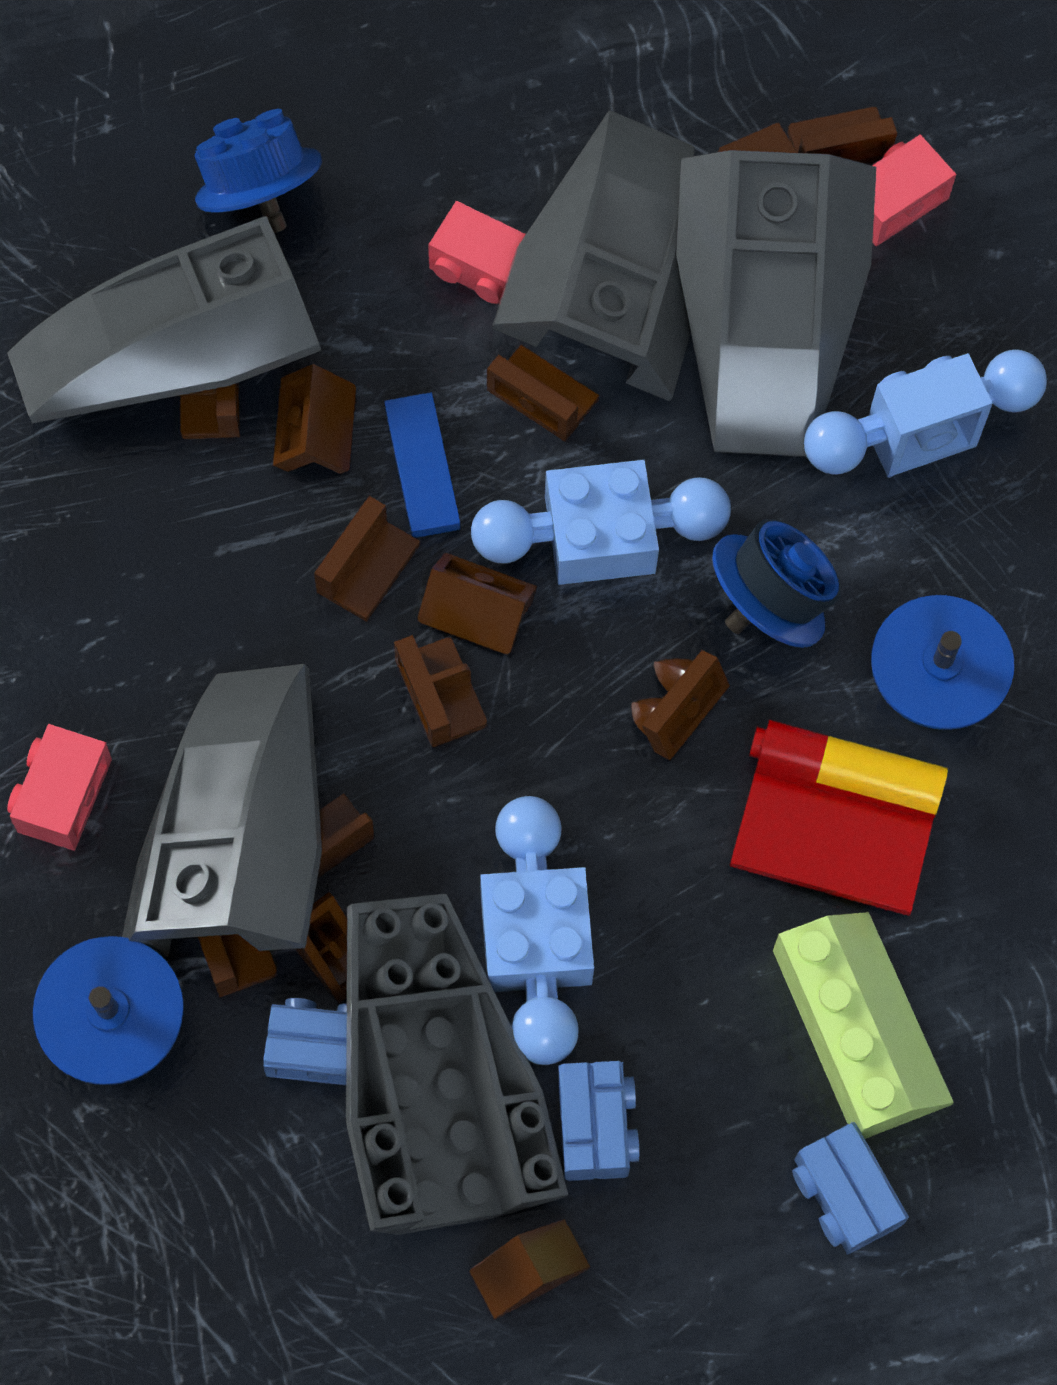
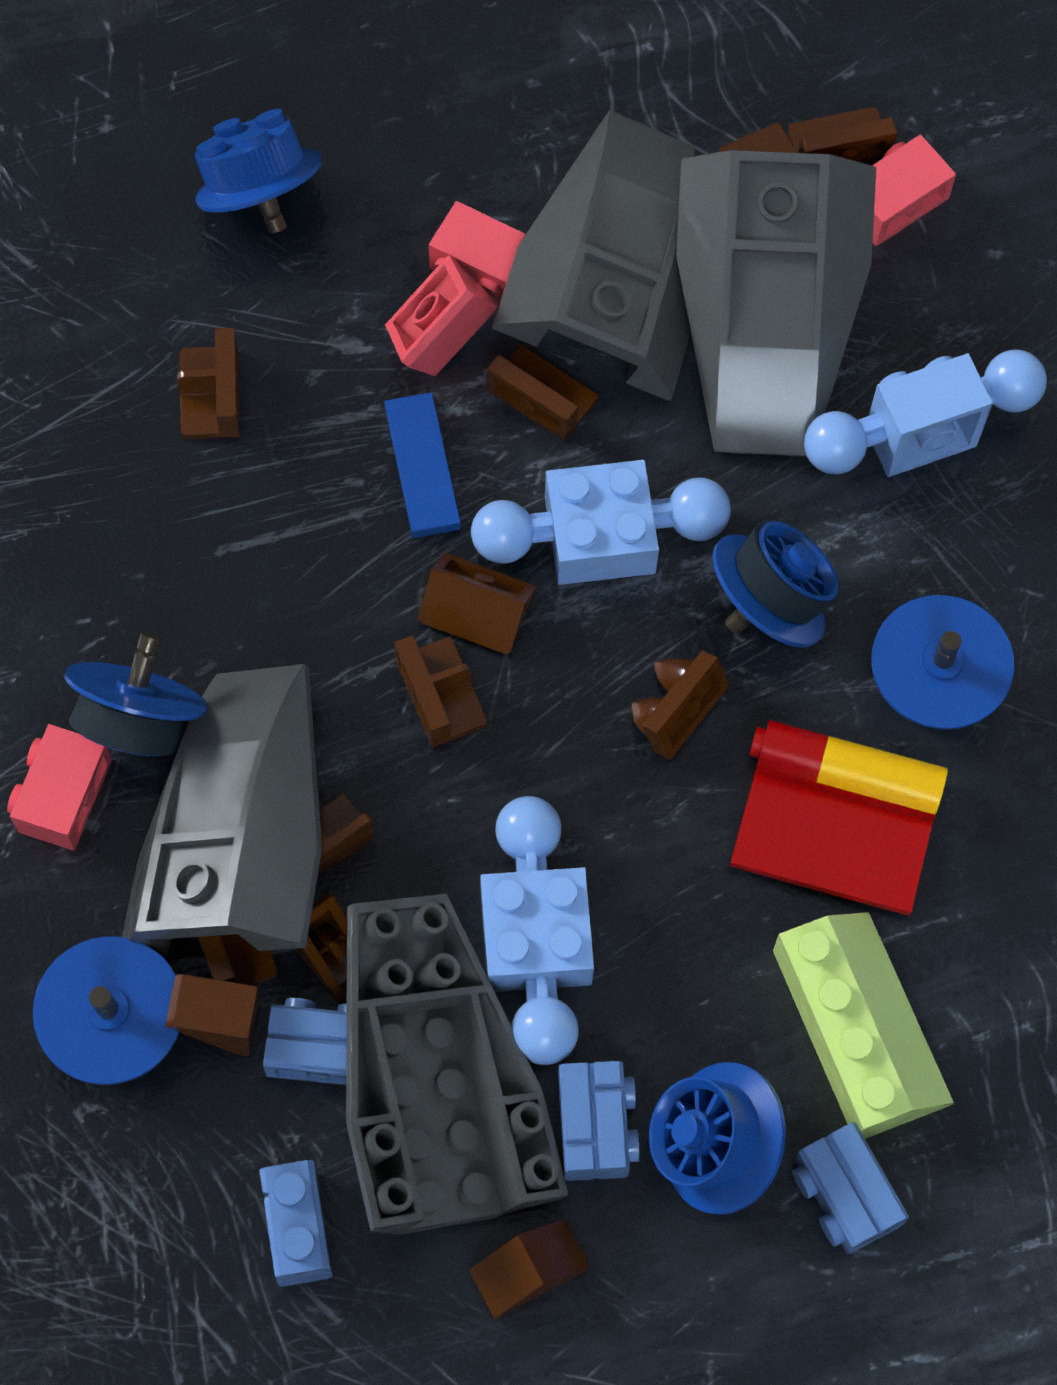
(131, 705): none -> piece
(168, 328): dark grey wedge -> none
(214, 1012): none -> reddish brown slope
(295, 1223): none -> medium blue brick
(314, 420): reddish brown panel -> none
(365, 561): reddish brown panel -> none
(439, 318): none -> coral slope
(719, 1137): none -> blue piece

